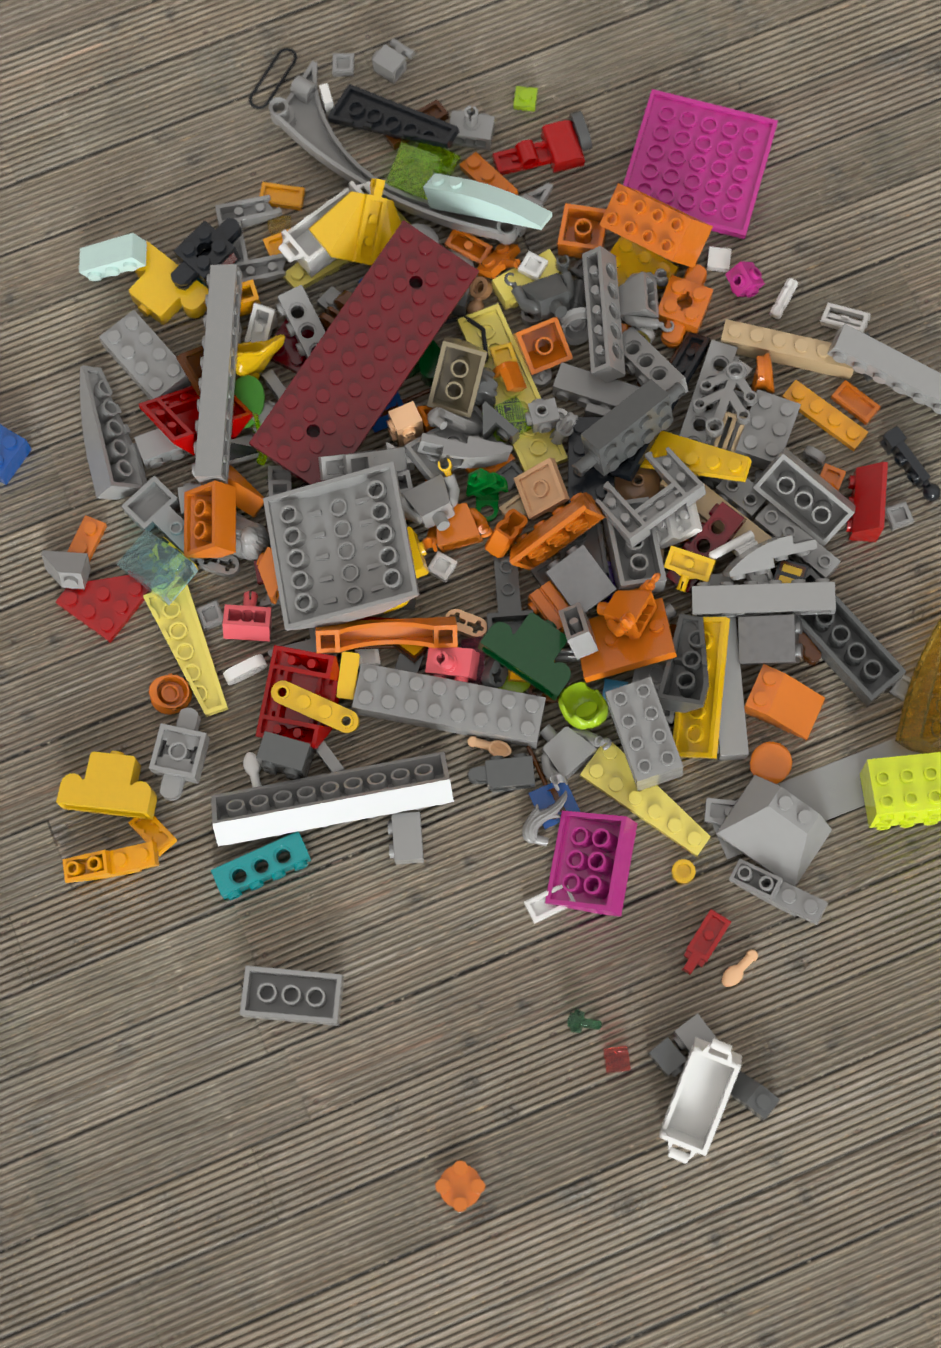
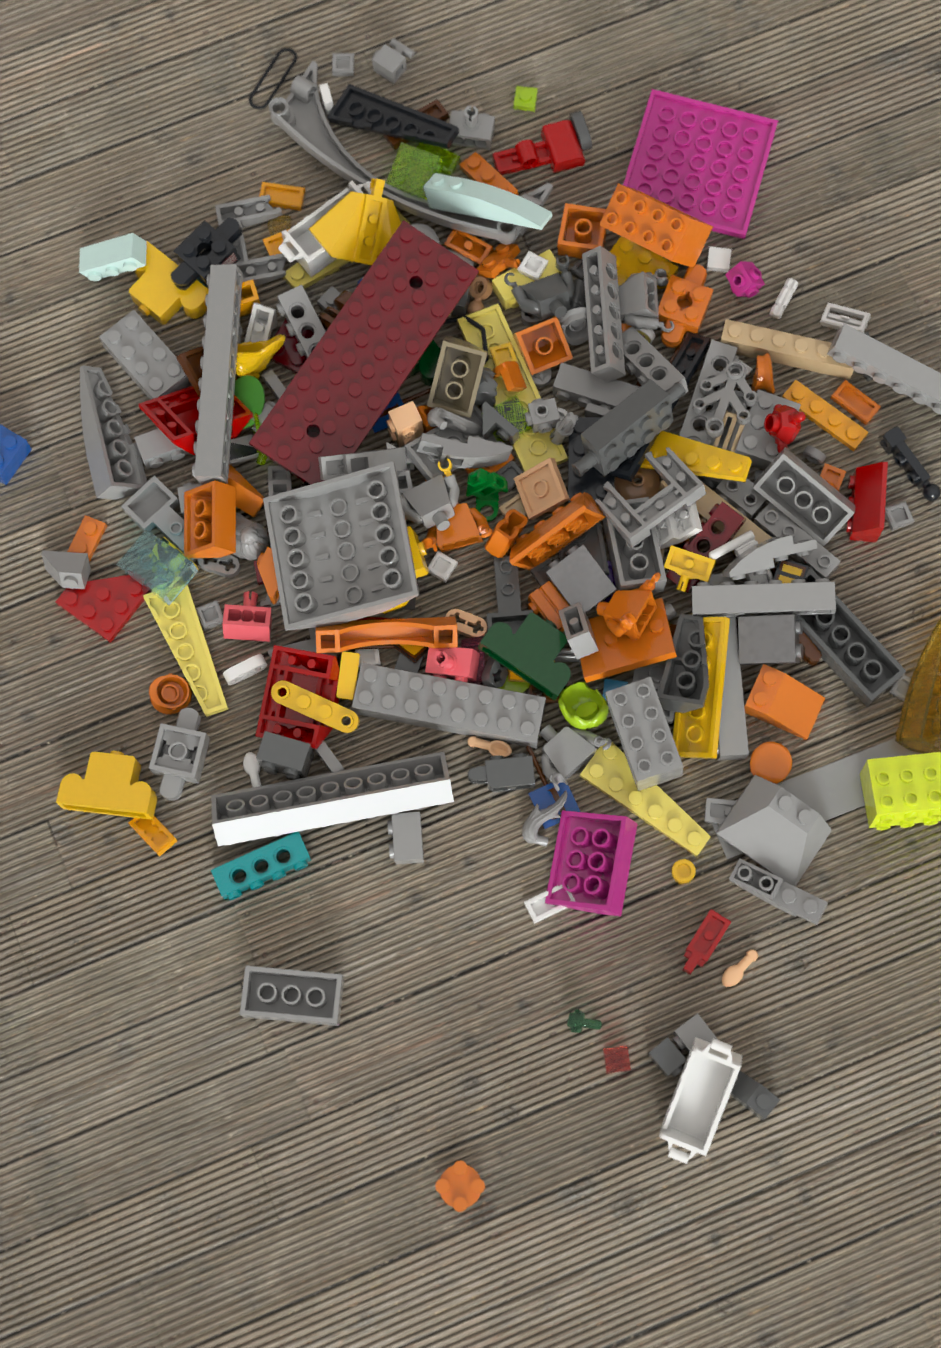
(110, 863): light orange slope -> none
(784, 424): none -> red rock

